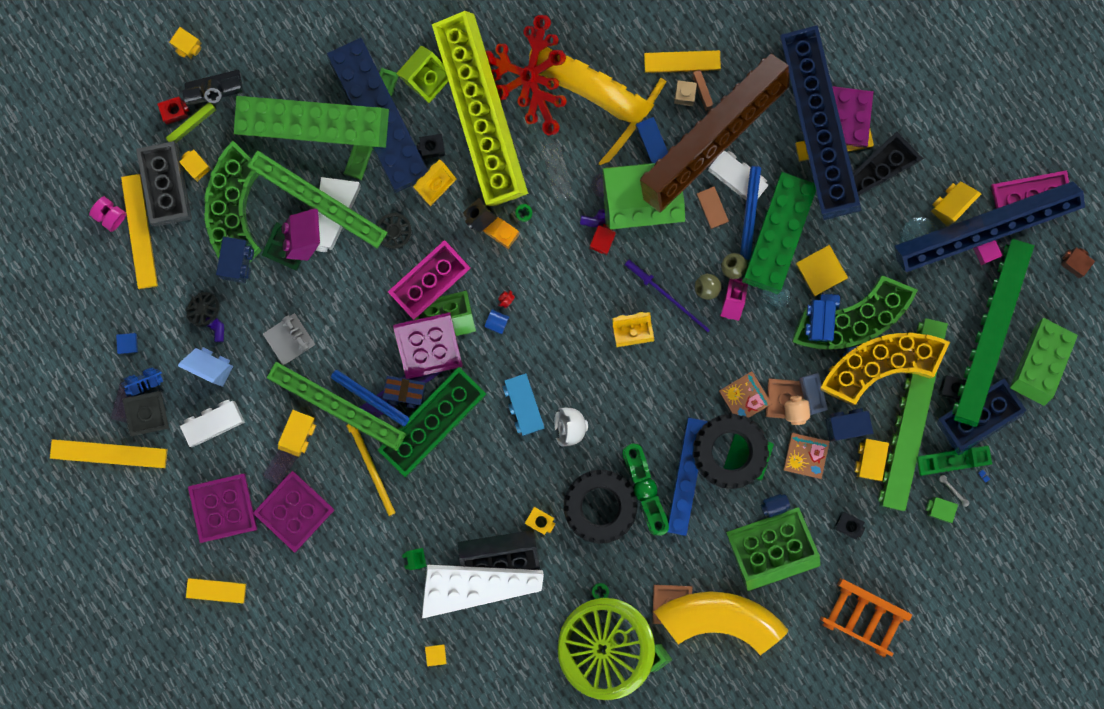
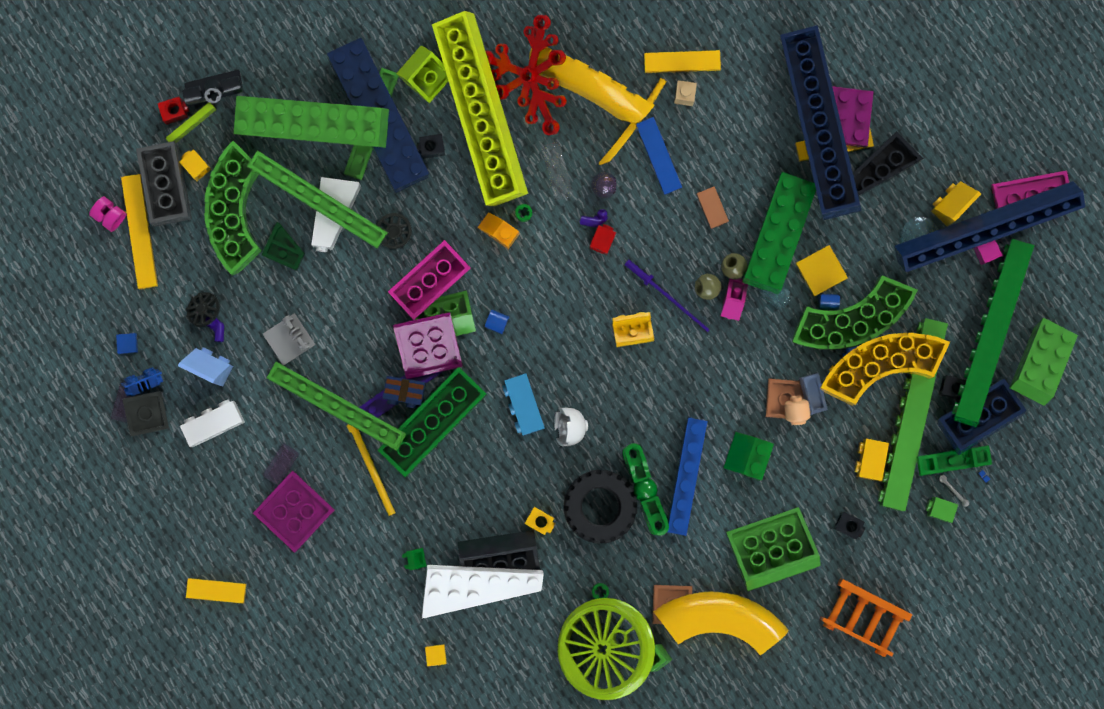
(108, 453): yellow tile -> none
(185, 43): yellow brick -> none
(222, 508): magenta plate -> none
(234, 260): dark blue brick -> none
(296, 433): yellow brick -> none
(301, 235): magenta slope -> none
(370, 398): blue axle -> none
(434, 182): yellow plate -> none
(479, 215): black brick -> none
(506, 298): red plate -> none
(625, 200): bright green slope -> none
(702, 90): nougat tile -> none
(715, 132): reddish brown brick -> none
(734, 174): white brick -> none
(745, 396): nougat tile -> none
(750, 211): blue axle -> none
(757, 451): black tyre -> none
(775, 505): dark blue brick -> none
(806, 455): nougat tile -> none
(821, 320): blue brick -> none
(853, 425): dark blue brick -> none
(1077, 261): copper brick -> none

